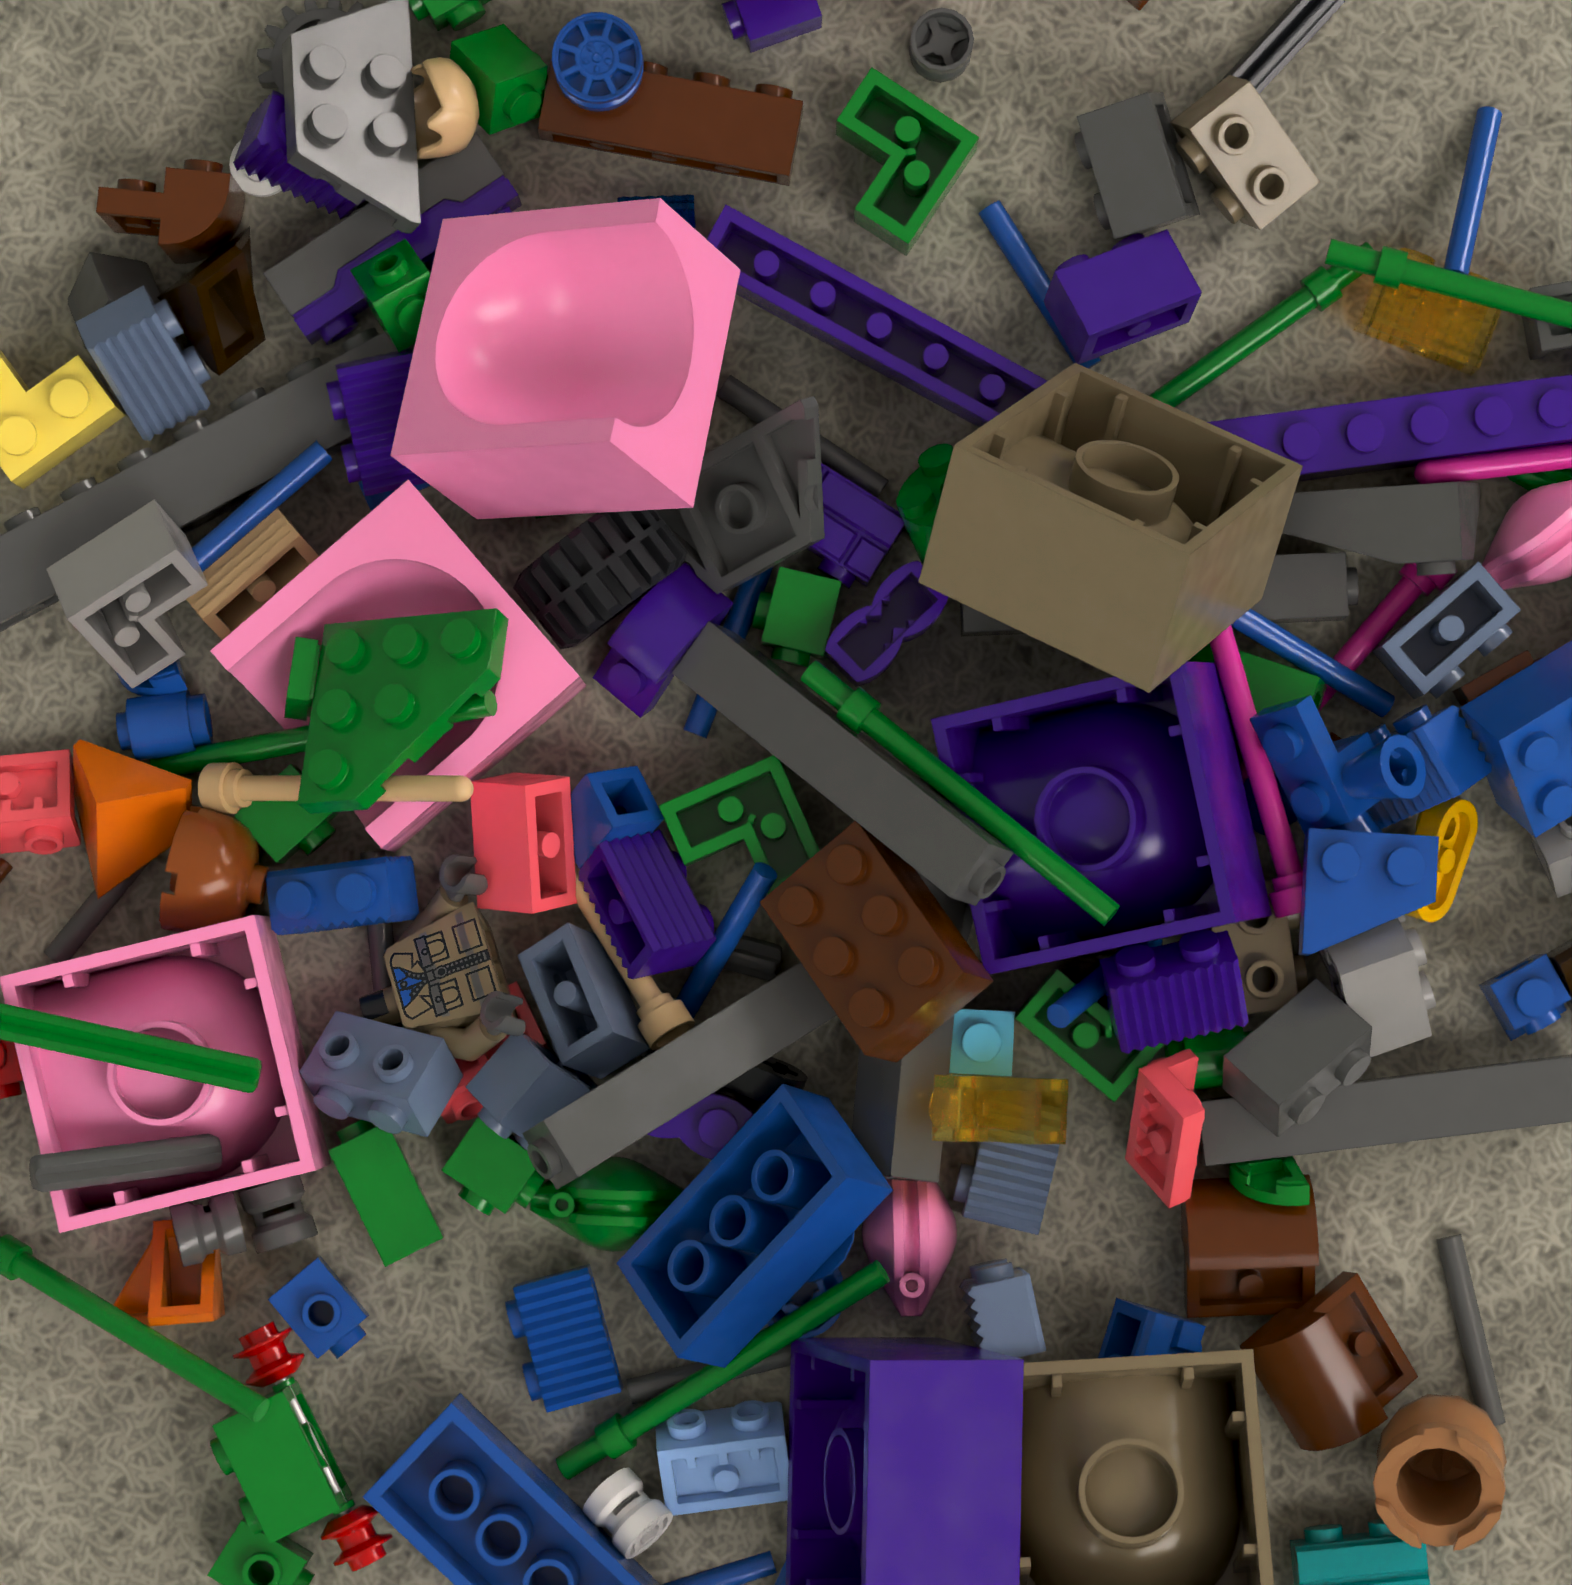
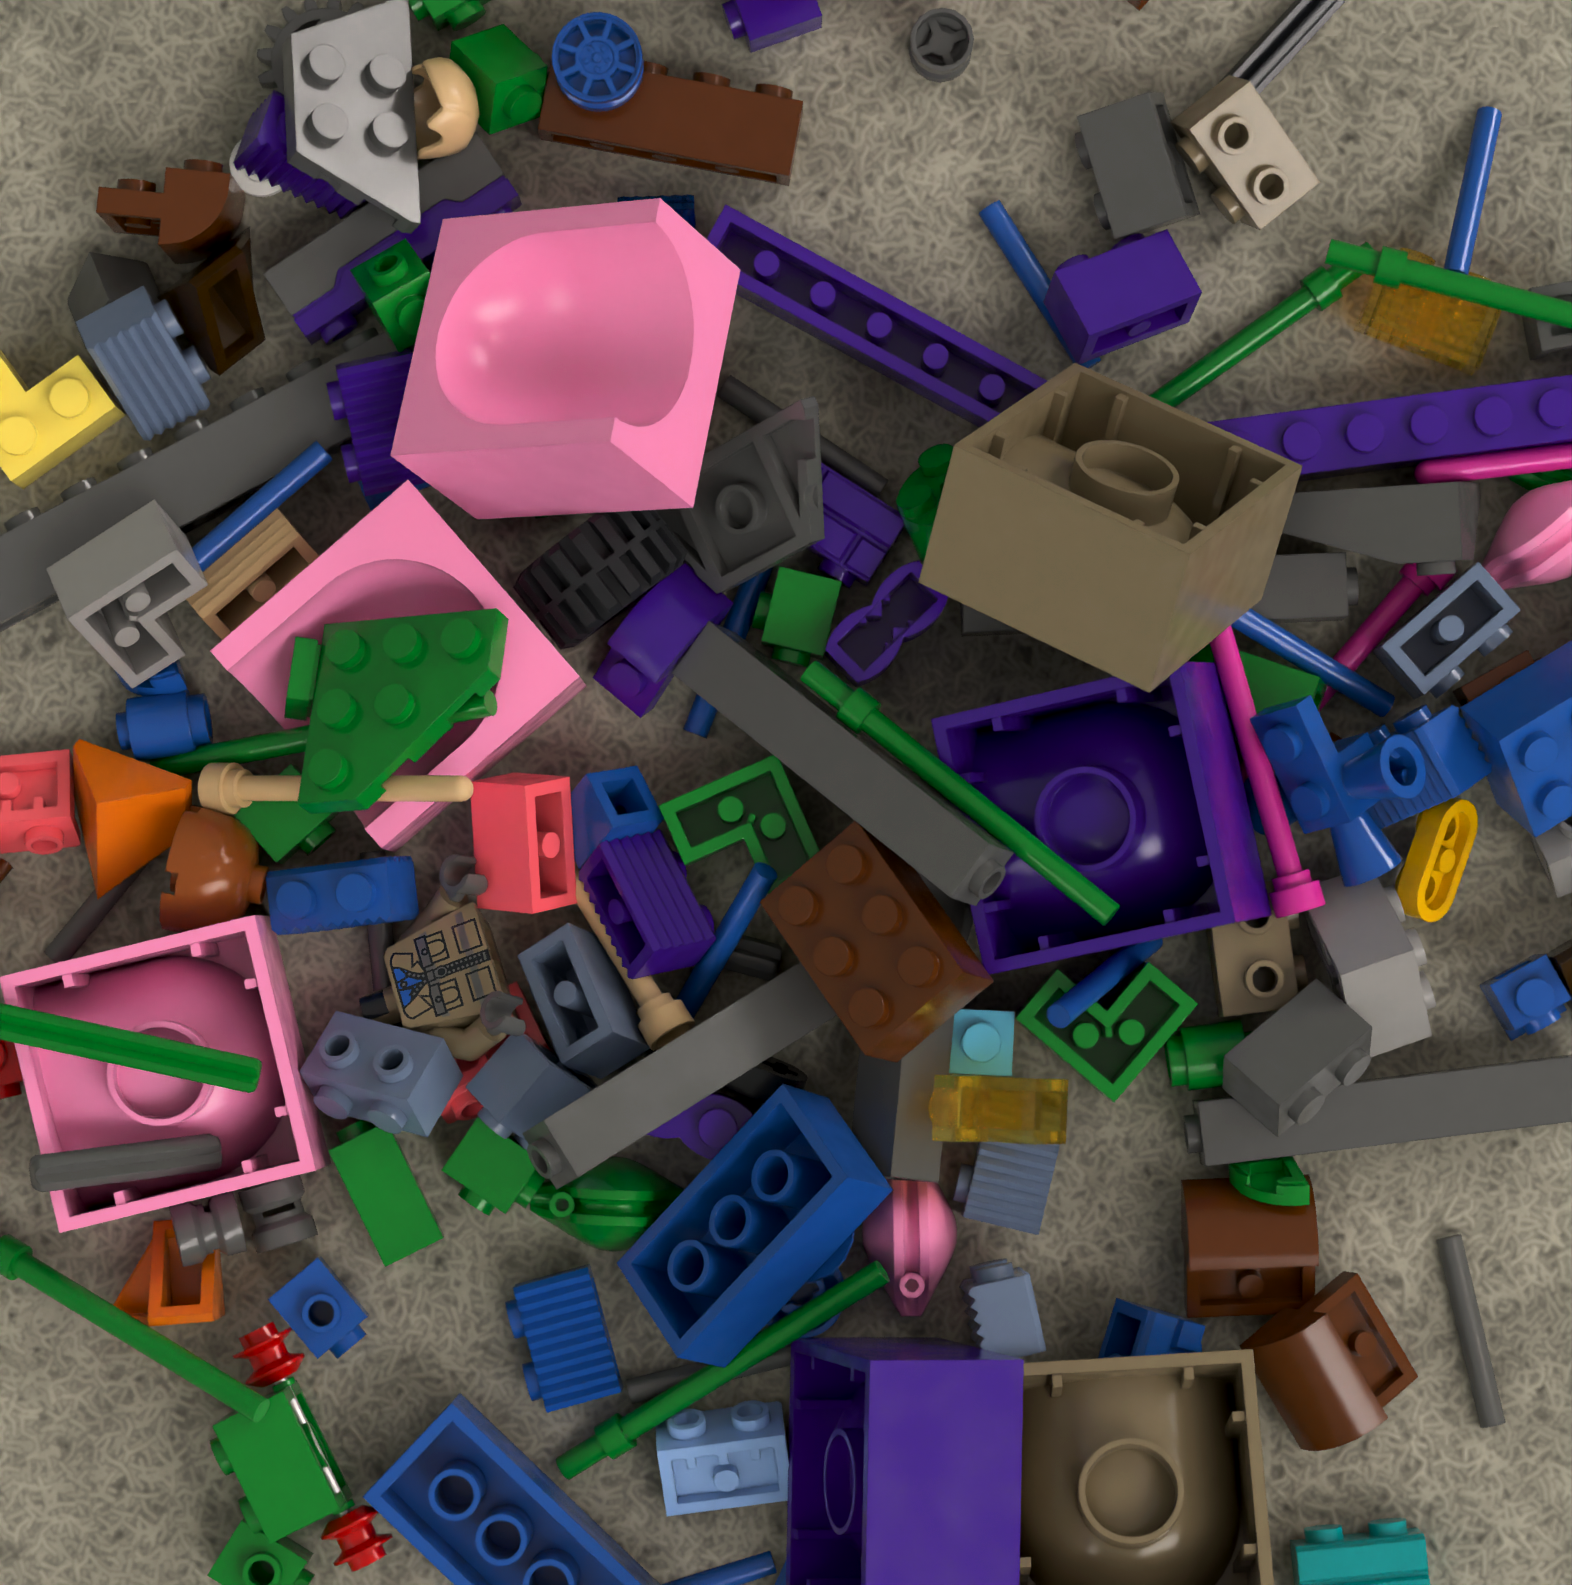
(627, 1513): white wheel -> none
(919, 156): green brick -> none
(1166, 1126): coral bracket -> none
(1174, 990): dark purple brick -> none
(1361, 882): blue wing -> none
(1440, 1473): medium nougat tile -> none

